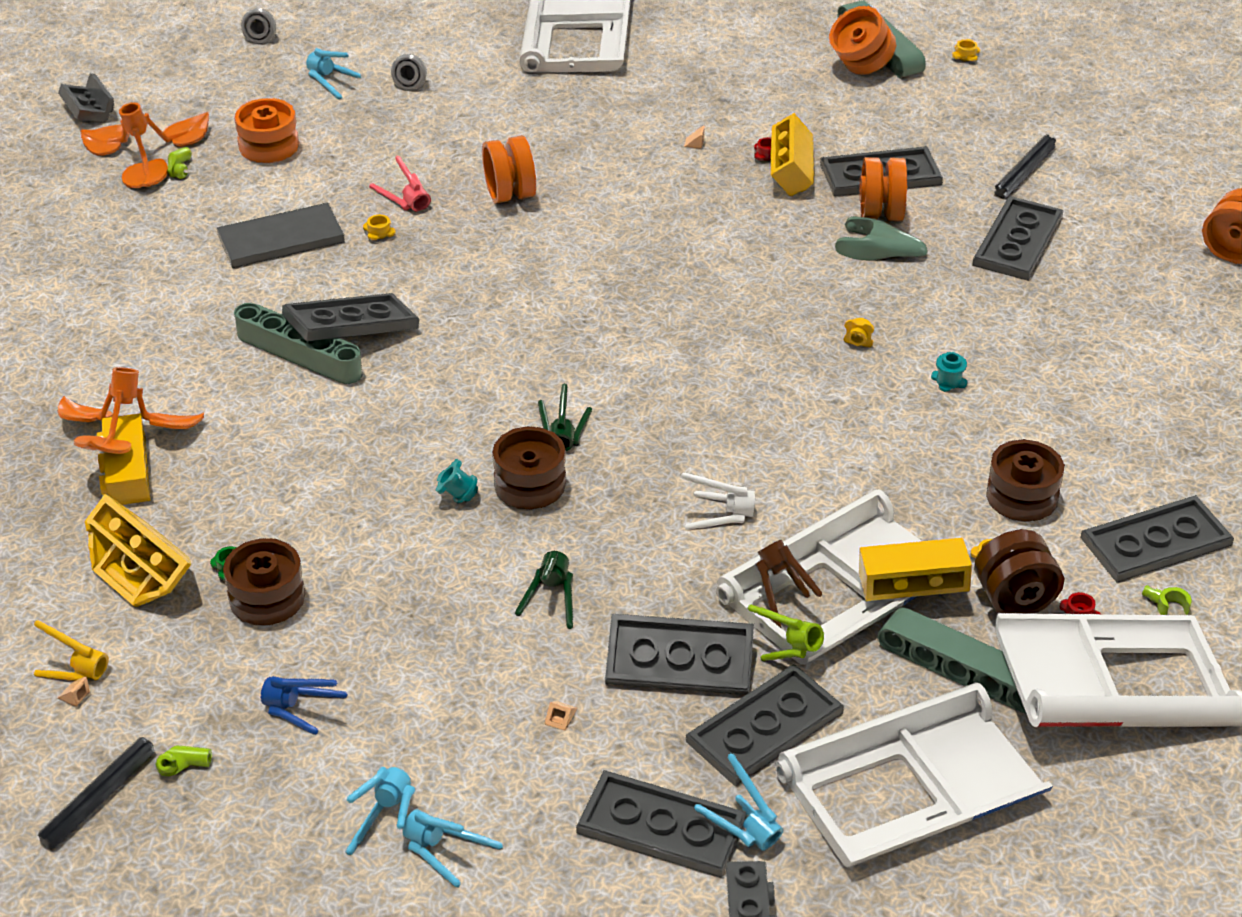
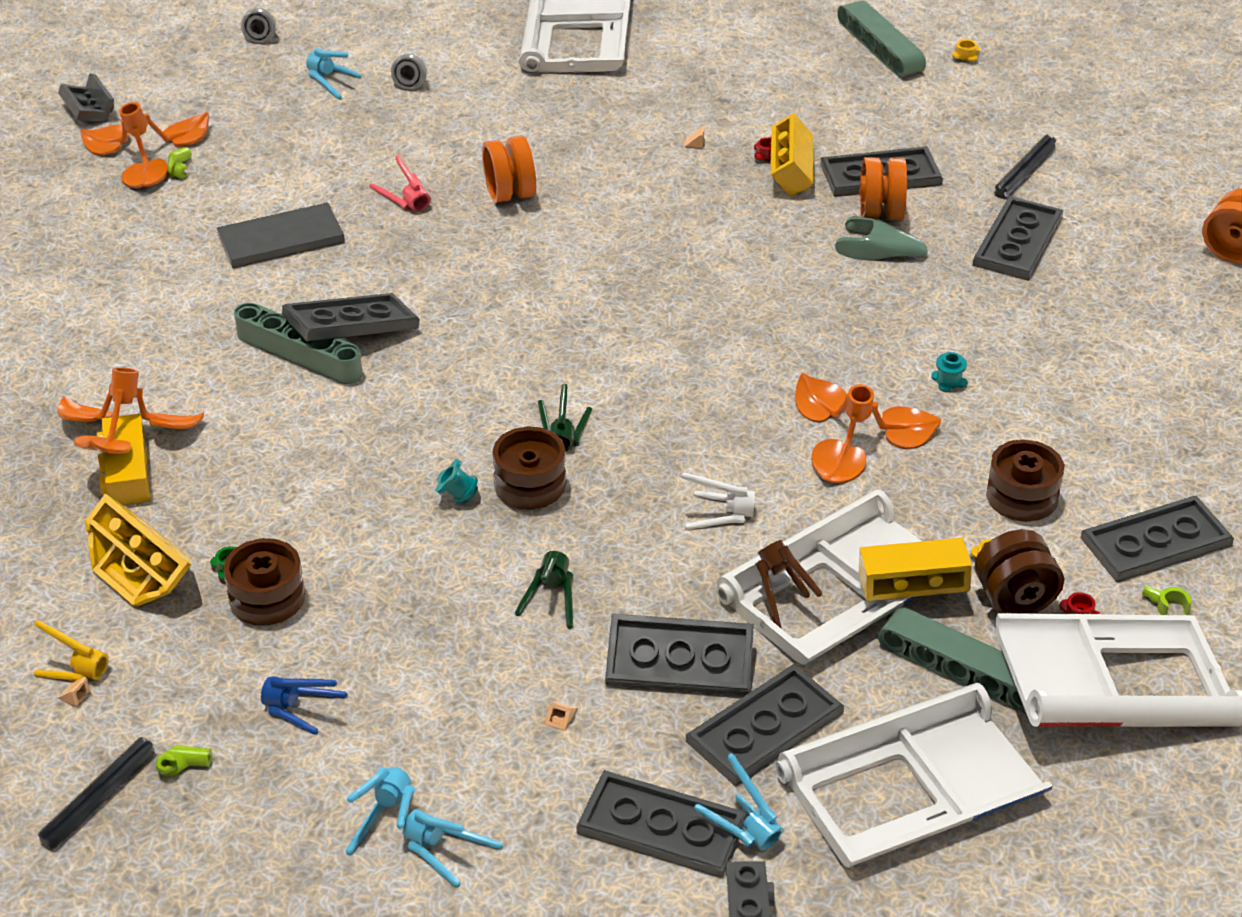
(266, 130): orange wheel -> none
(378, 227): yellow plate -> none
(800, 634): lime plant -> none
(839, 461): none -> orange plant
(859, 332): yellow plate -> none
(862, 40): orange wheel -> none

